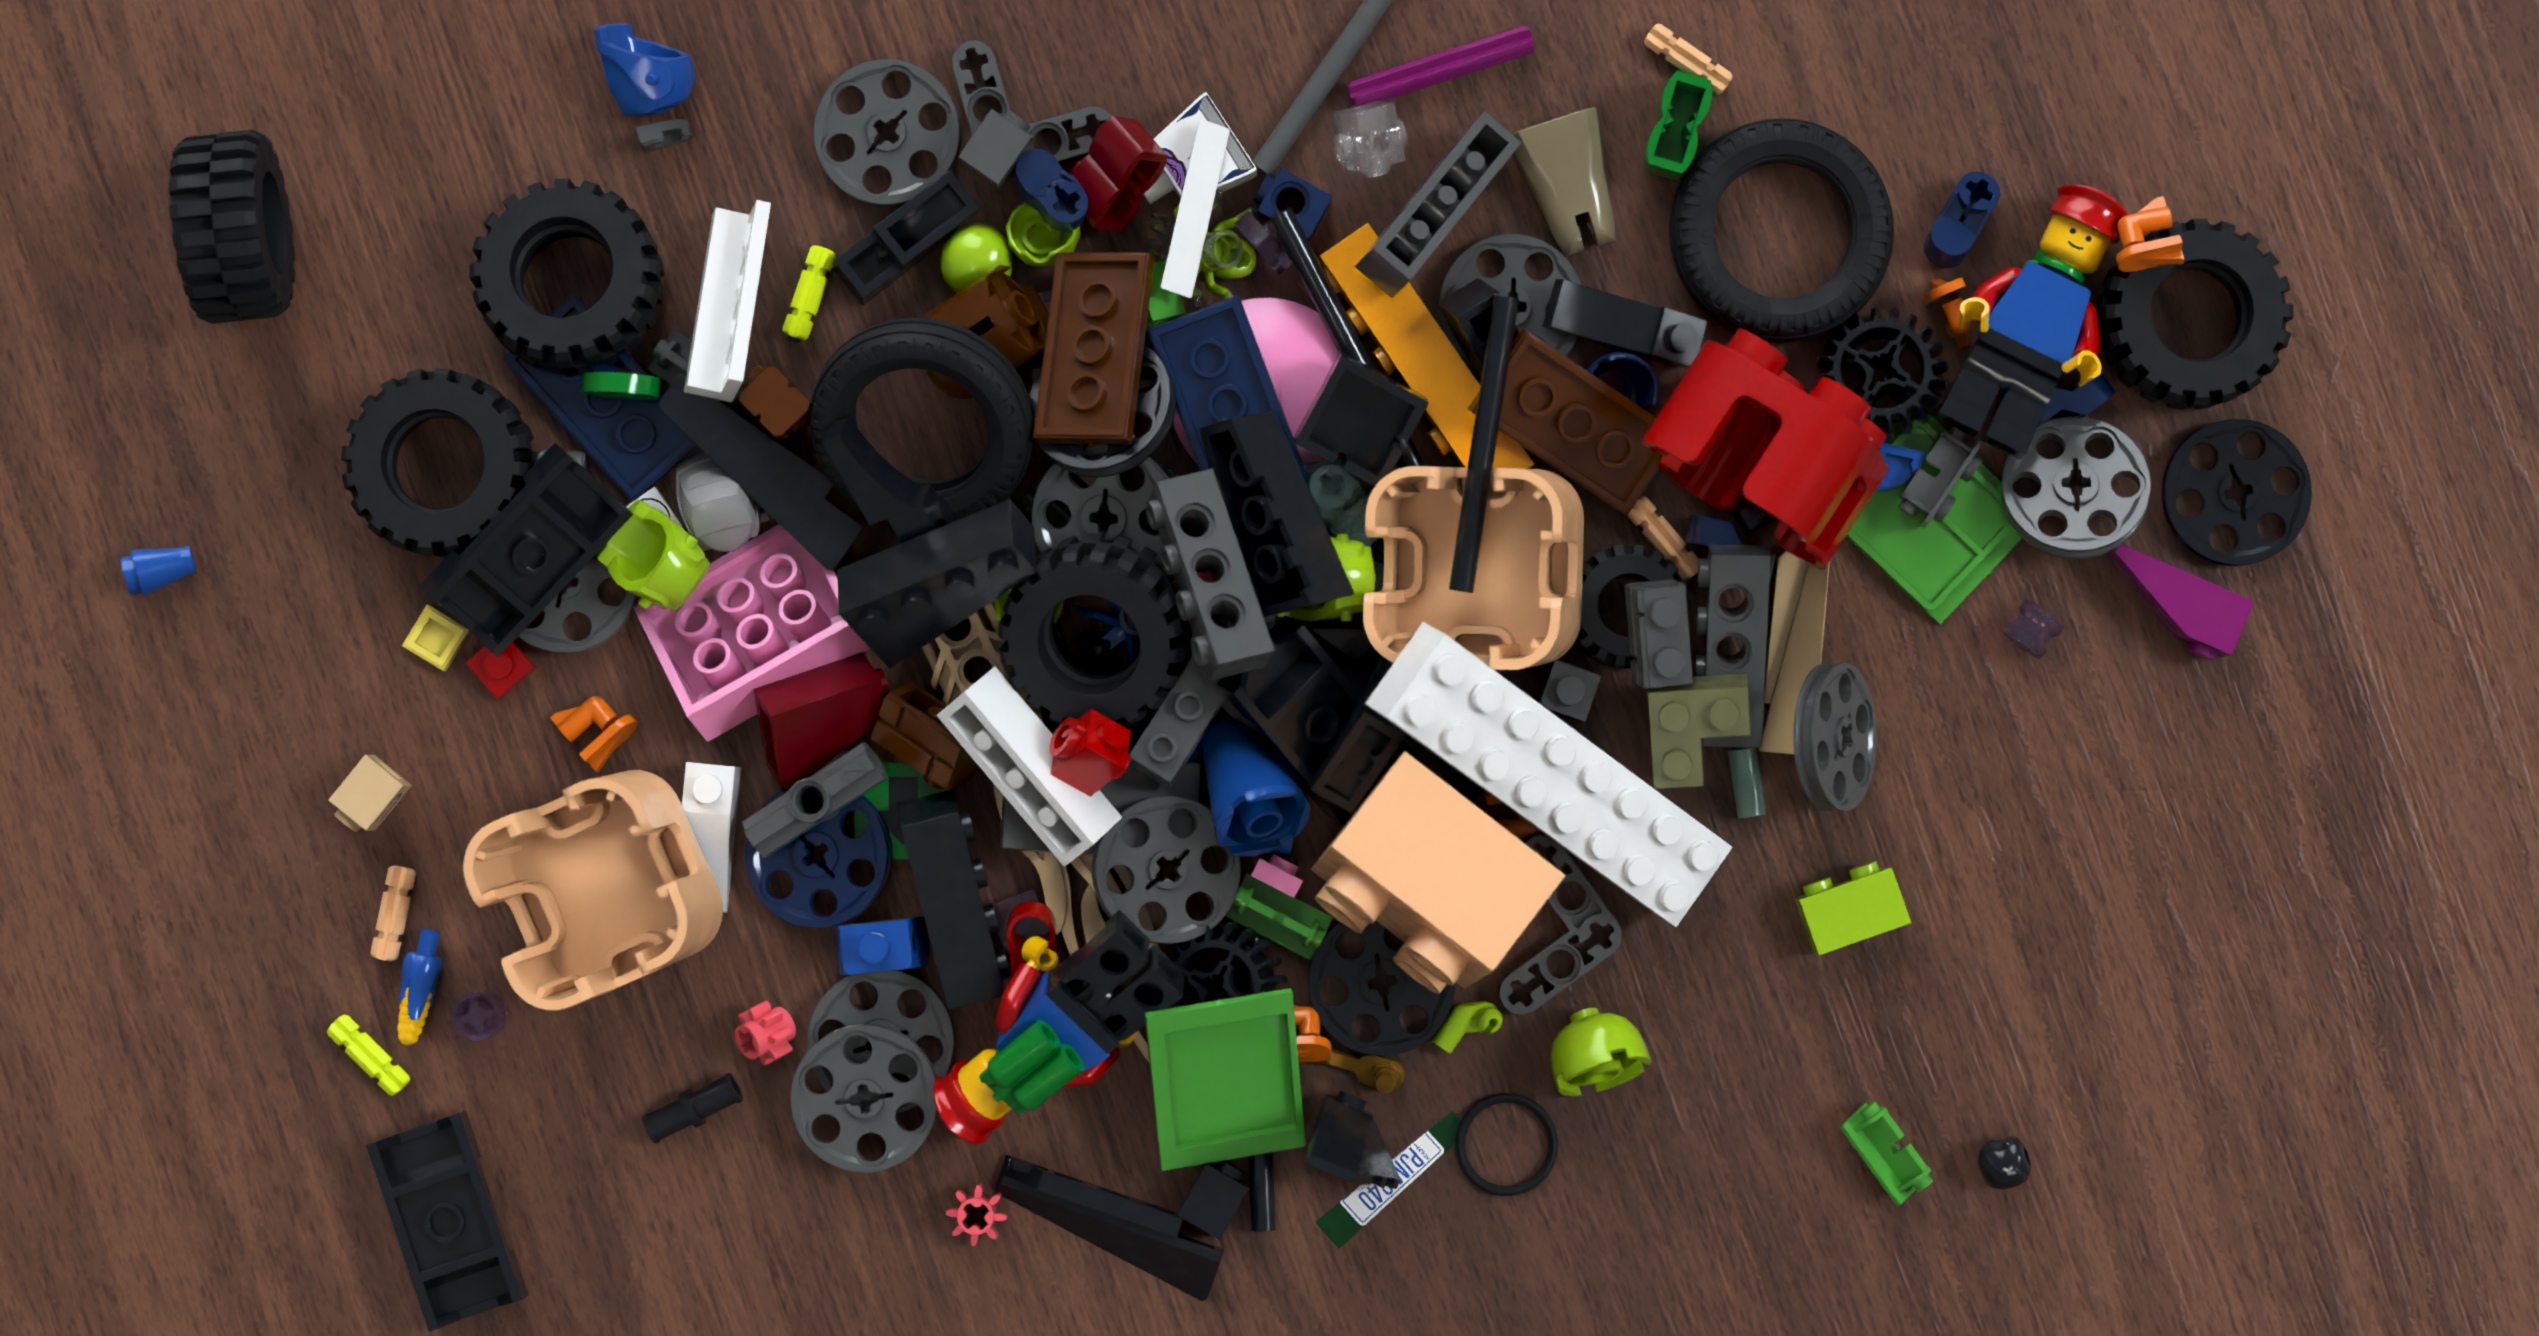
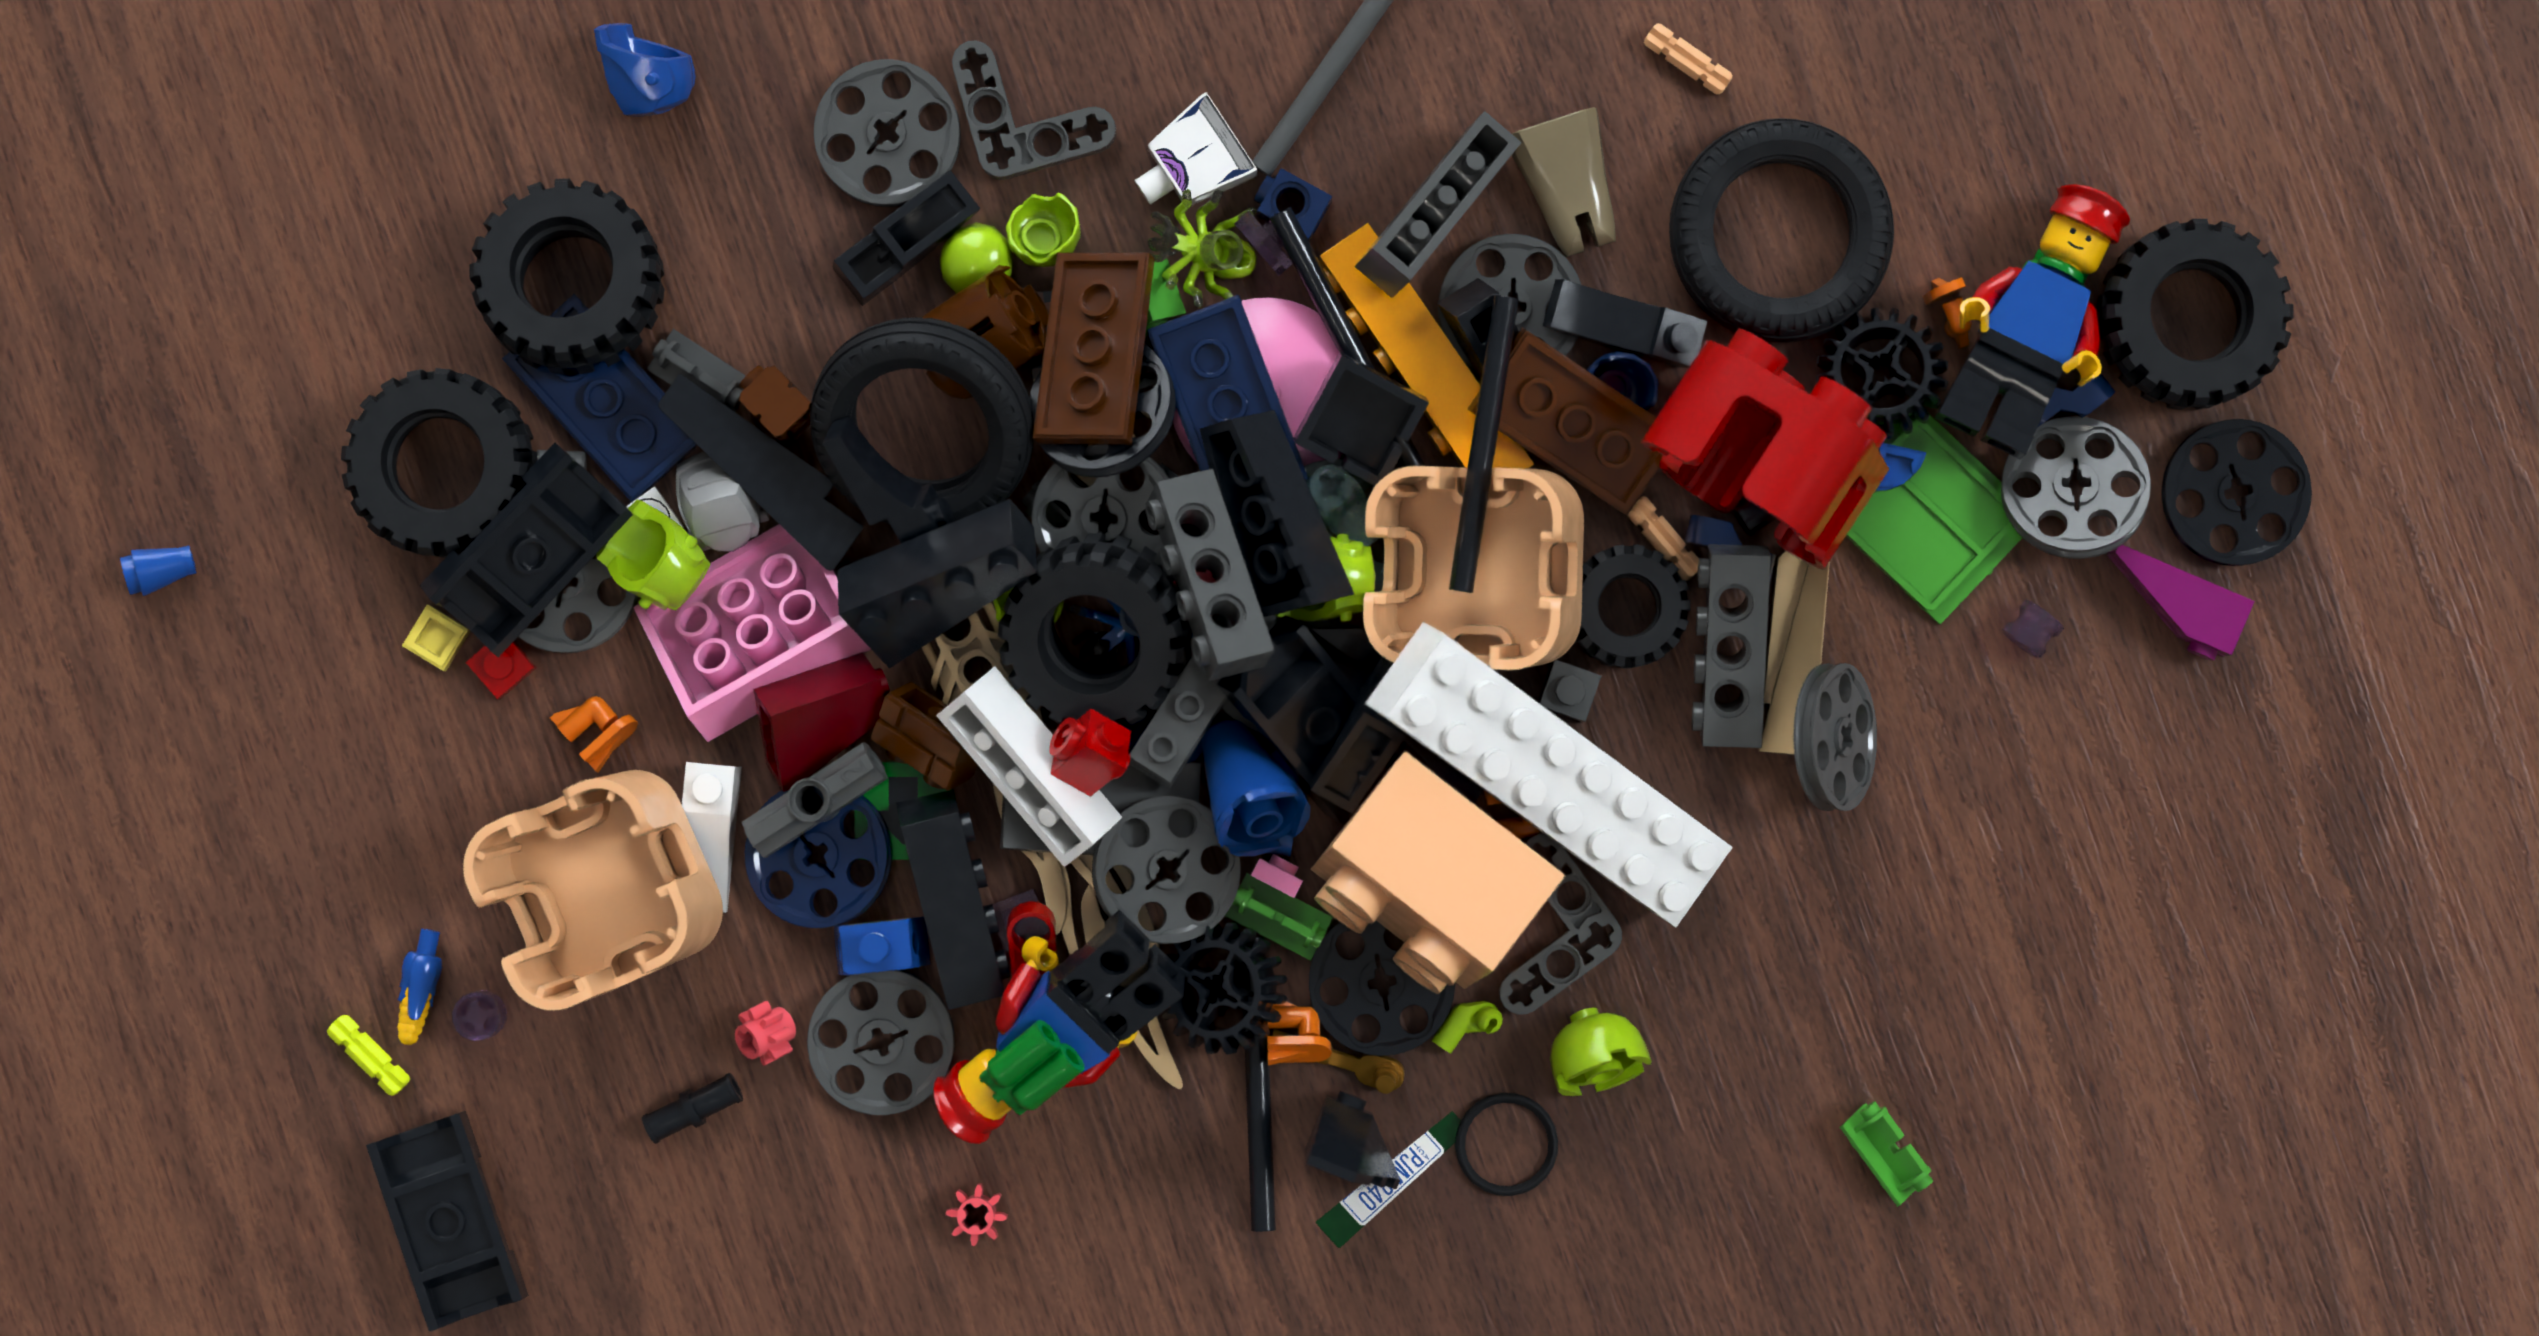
(231, 226): black tyre -> none
(368, 794): tan brick -> none
(393, 913): light nougat axle -> none
(620, 385): green piece -> none
(664, 134): dark grey tile -> none
(727, 302): white fence -> none
(809, 292): neon yellow axle -> none
(853, 1121): dark grey wedge -> none
(997, 147): dark grey brick -> none
(1050, 190): dark blue piece -> none
(1115, 1222): black wedge -> none
(1118, 172): dark red brick -> none
(1195, 208): white sticker -> none
(1214, 1197): black brick -> none
(1225, 1079): bright green piece -> none
(1369, 138): clear brick -> none
(1442, 66): magenta axle -> none
(1658, 633): dark grey brick -> none
(1675, 136): green brick -> none
(1687, 714): olive brick -> none
(1747, 782): sand green axle -> none
(1851, 909): lime brick -> none
(1953, 461): dark grey hinge -> none
(1973, 201): dark blue piece -> none
(2004, 1163): black piece -> none
(2144, 255): orange piece -> none

